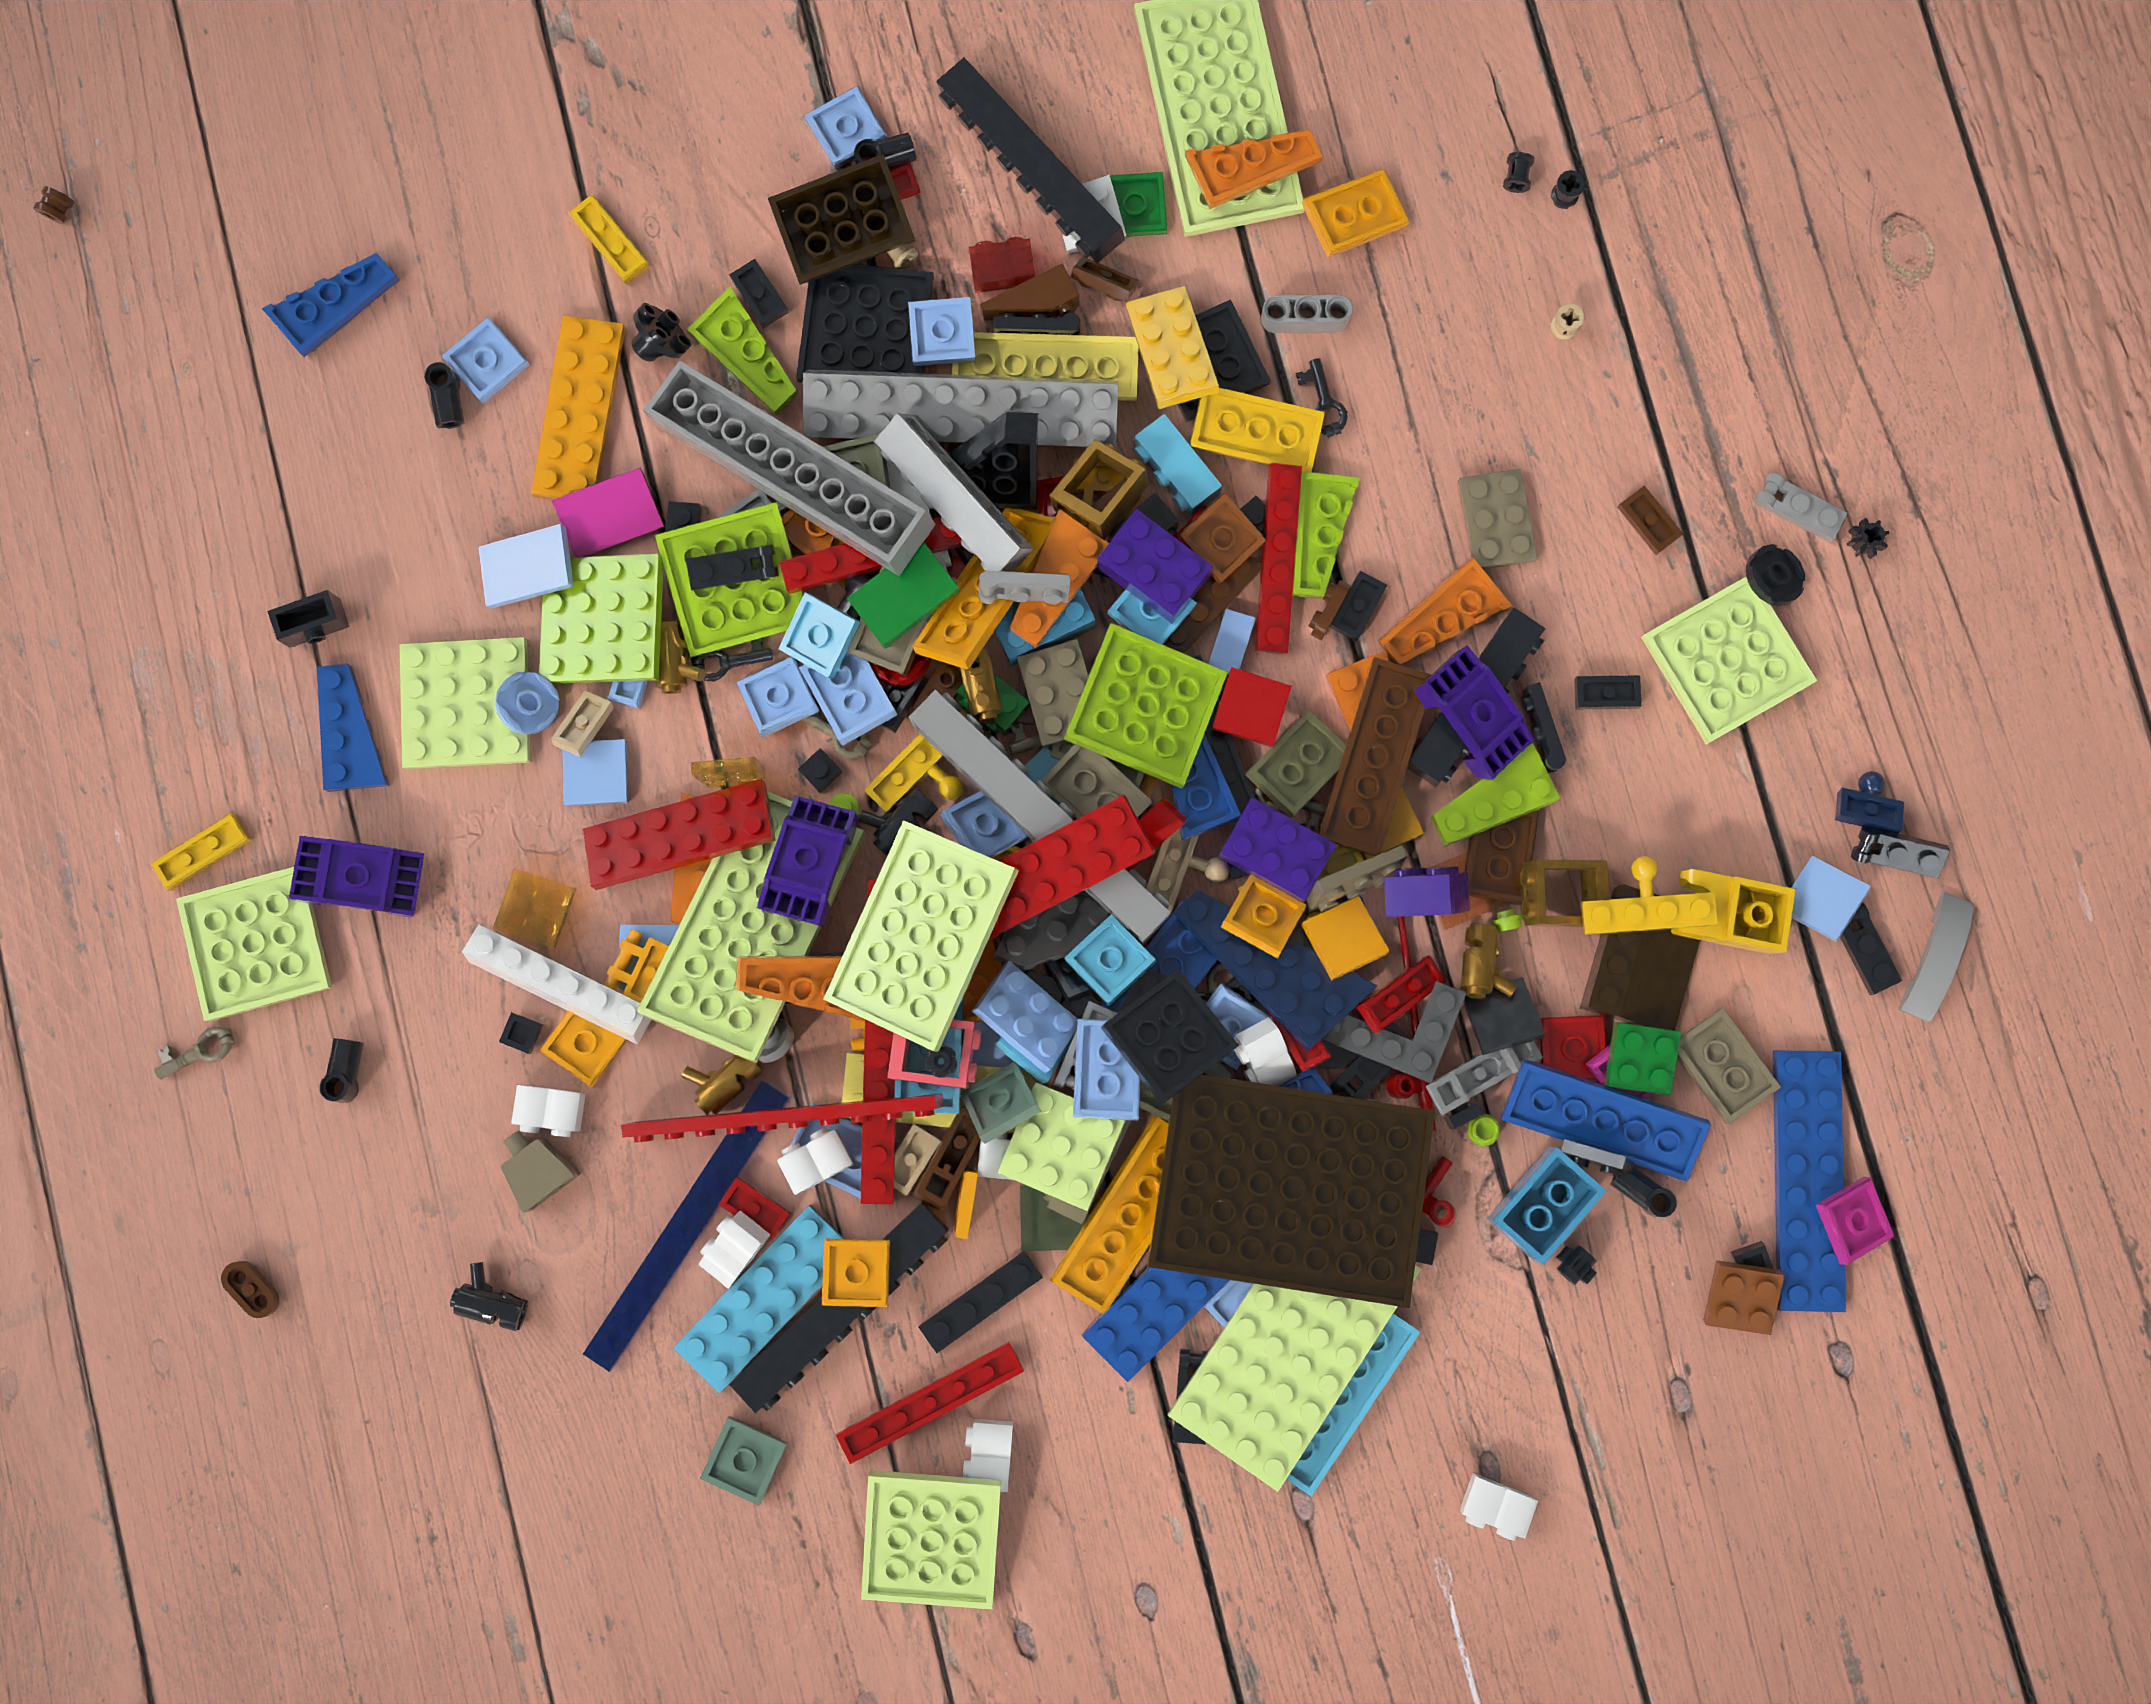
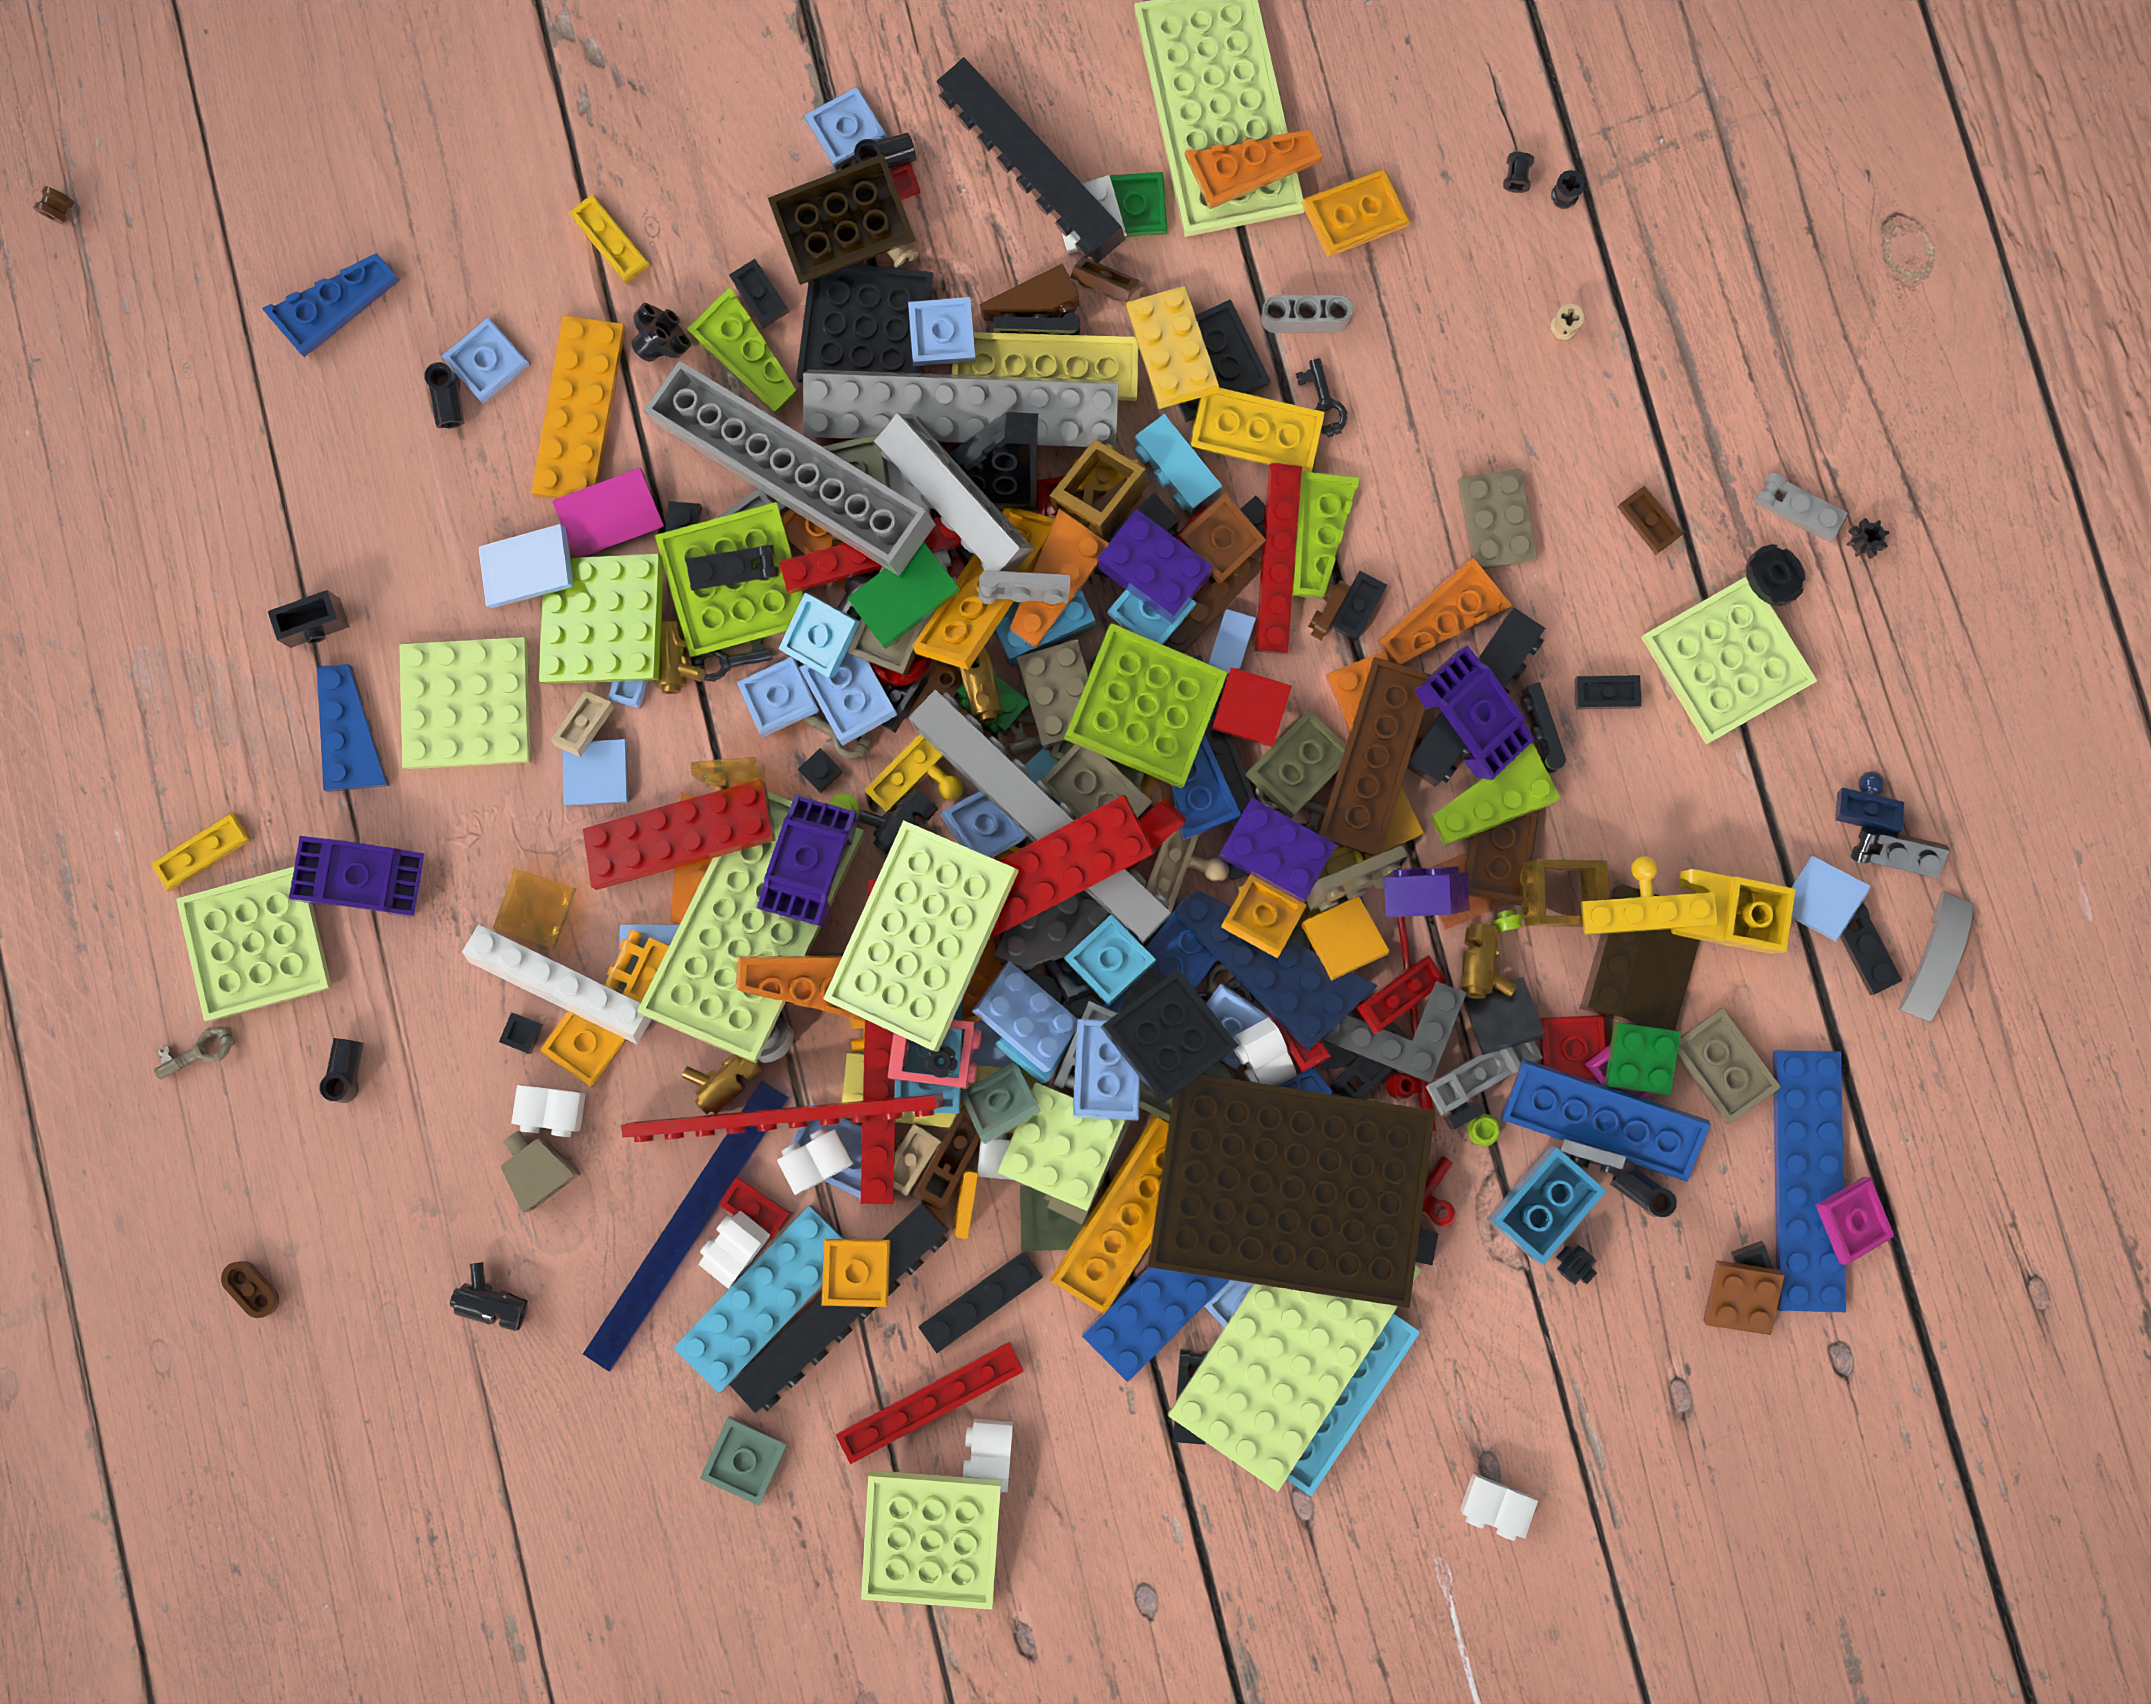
(527, 703): light blue tile -> none
(1001, 264): clear red brick -> none

